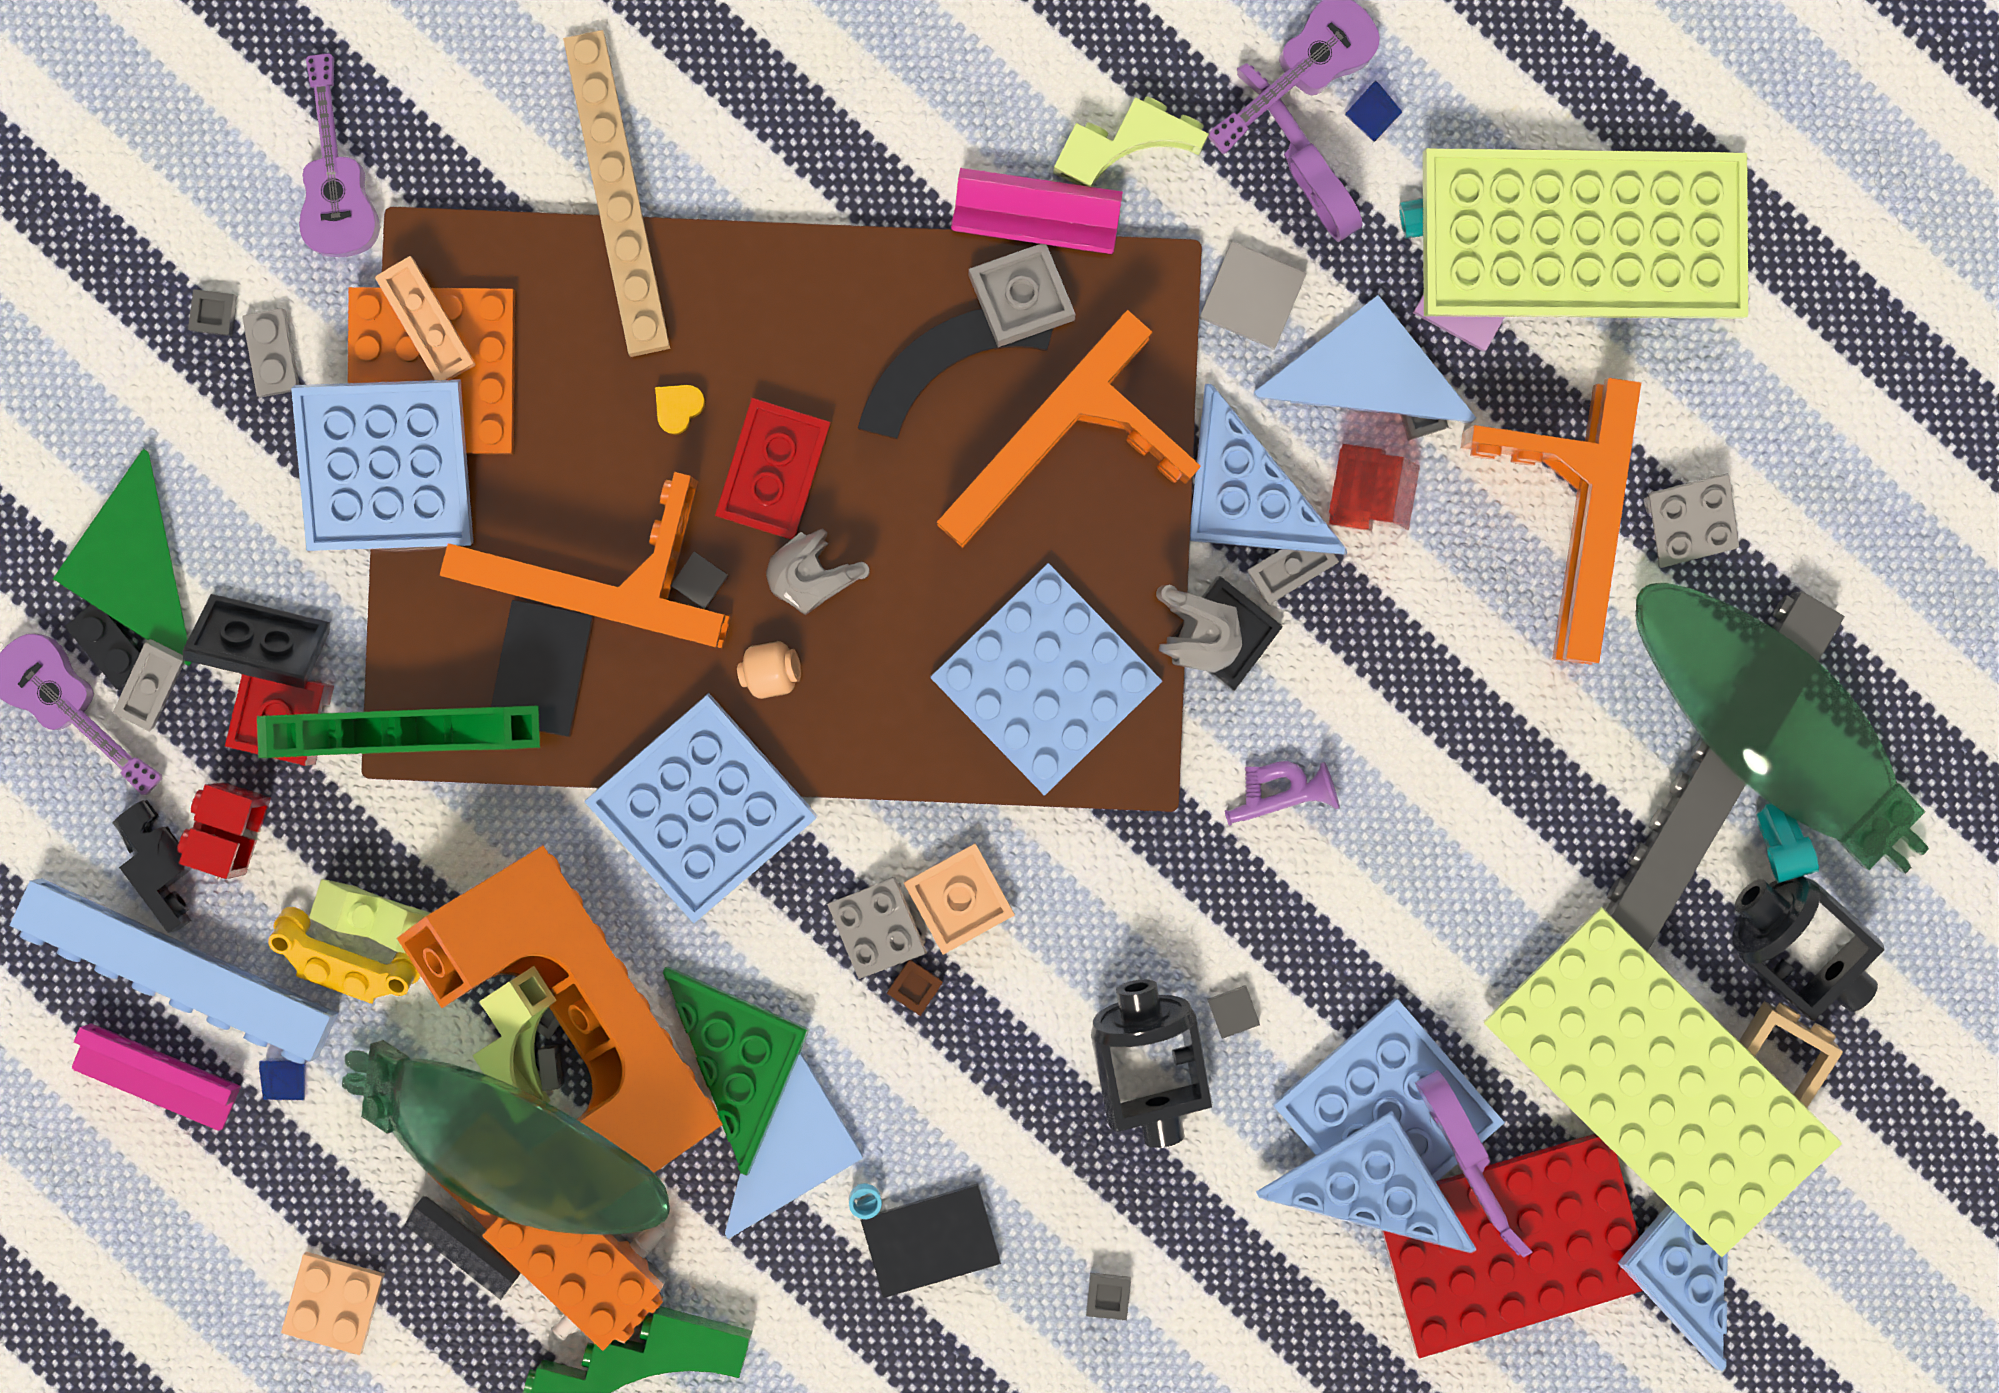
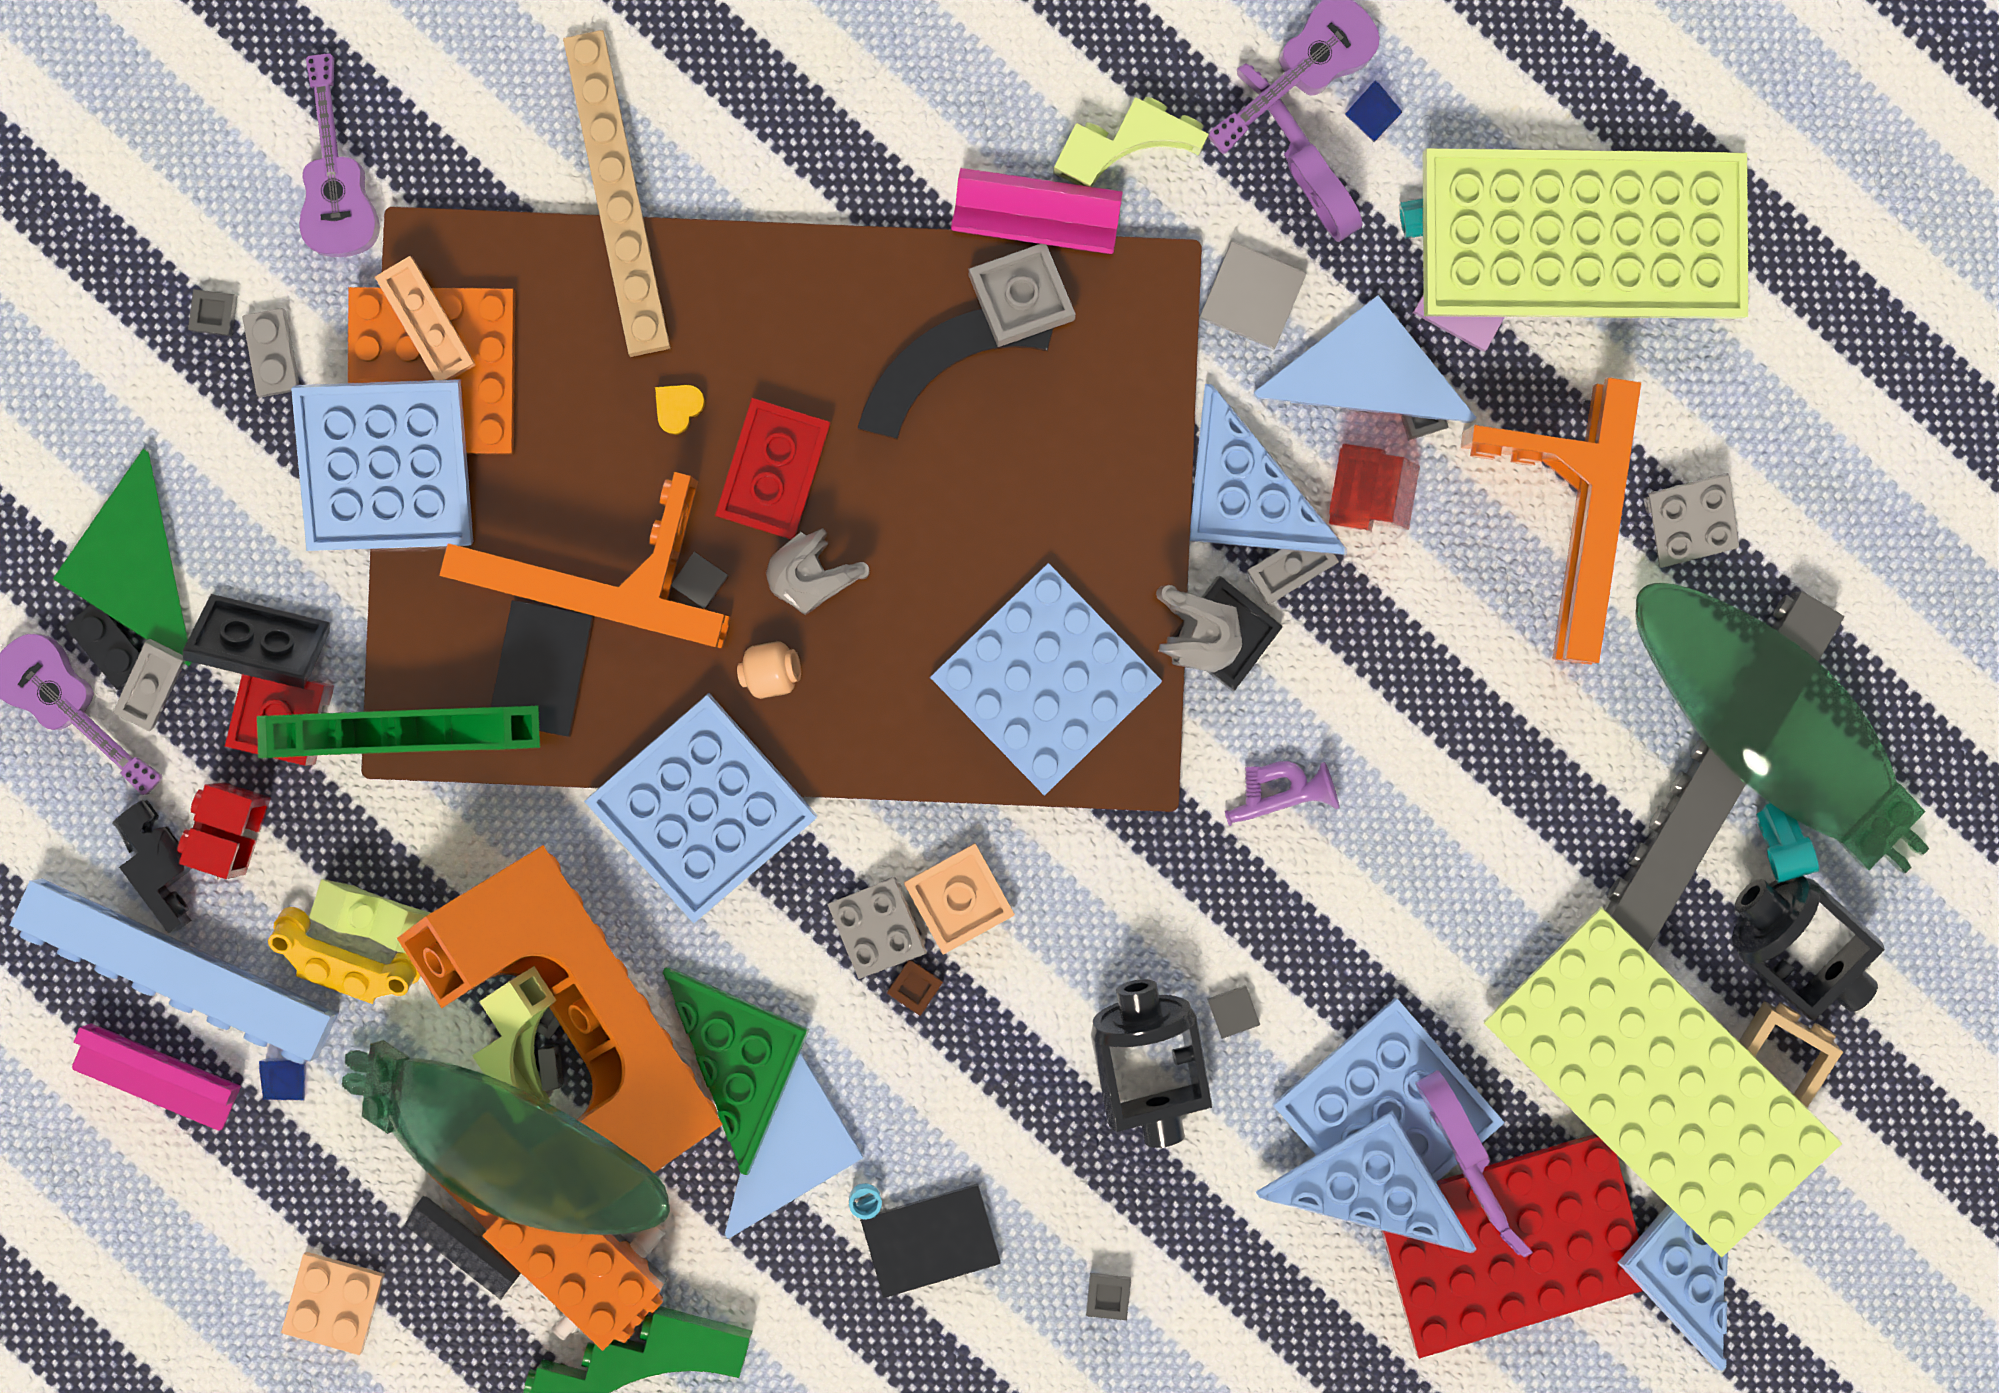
(1080, 397): orange piece -> none

